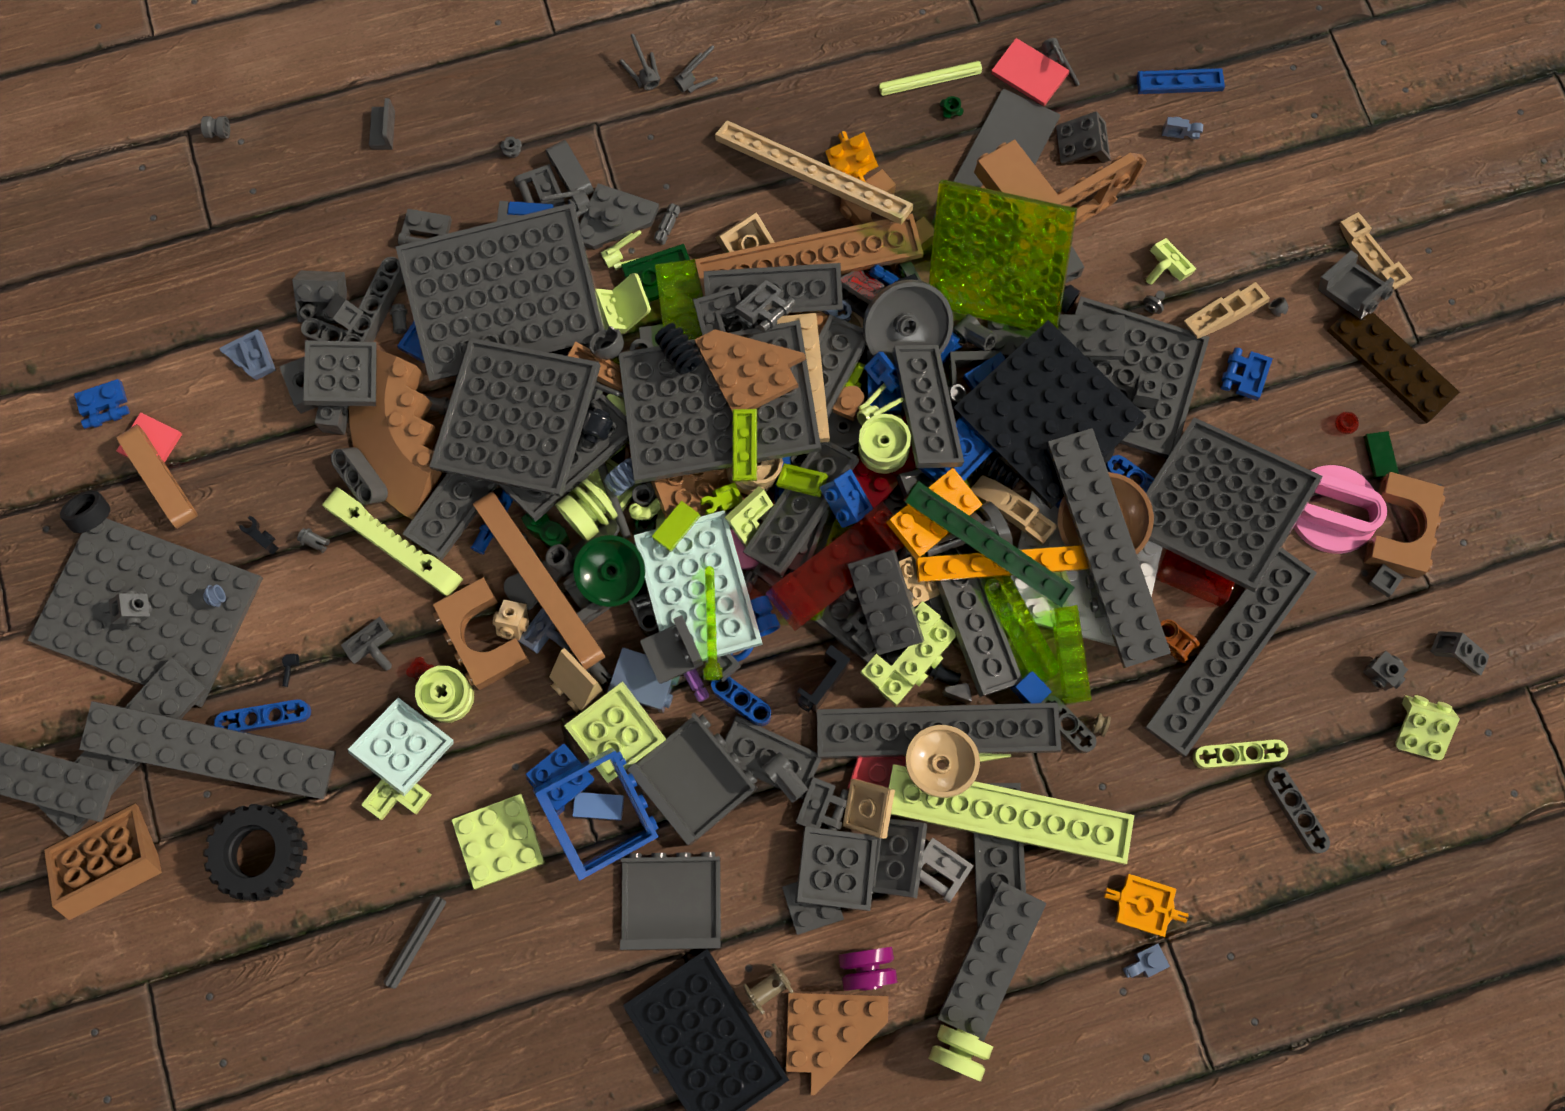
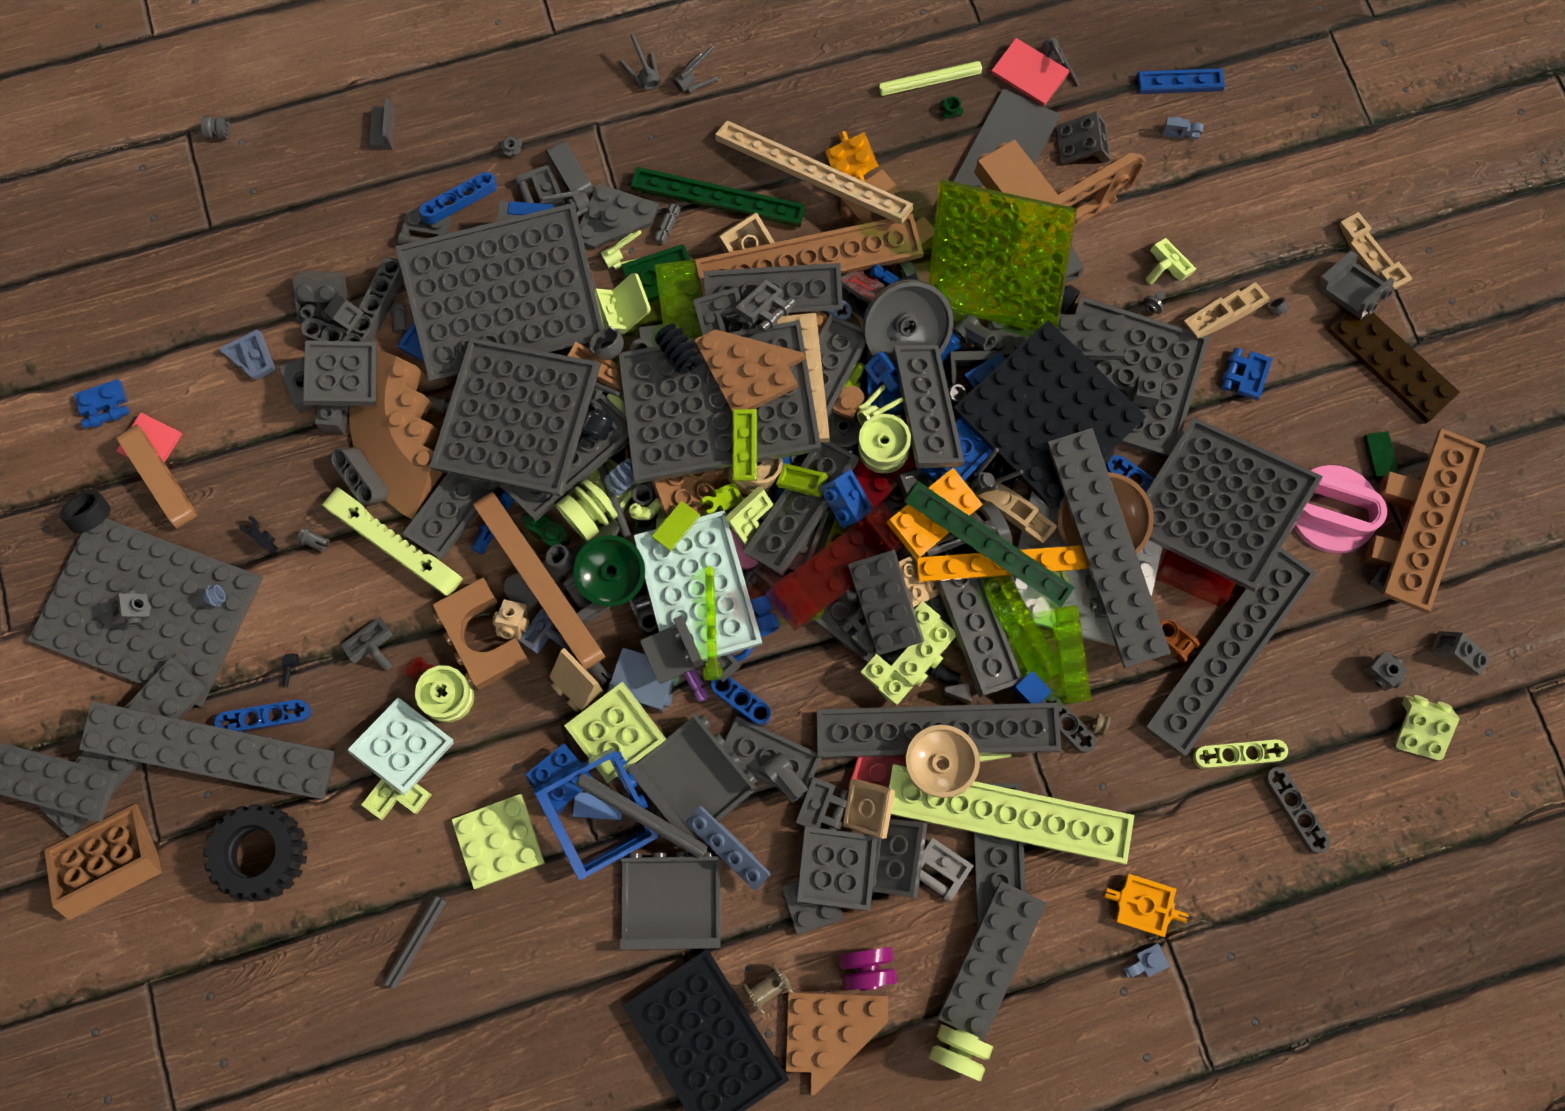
(481, 185): none -> blue beam
(641, 815): none -> dark grey axle
(718, 196): none -> dark green plate
(728, 848): none -> sand blue bracket
(839, 664): black panel -> none
(985, 481): none -> dark grey plant
(1349, 417): clear red plate -> none
(1433, 520): none -> medium nougat plate

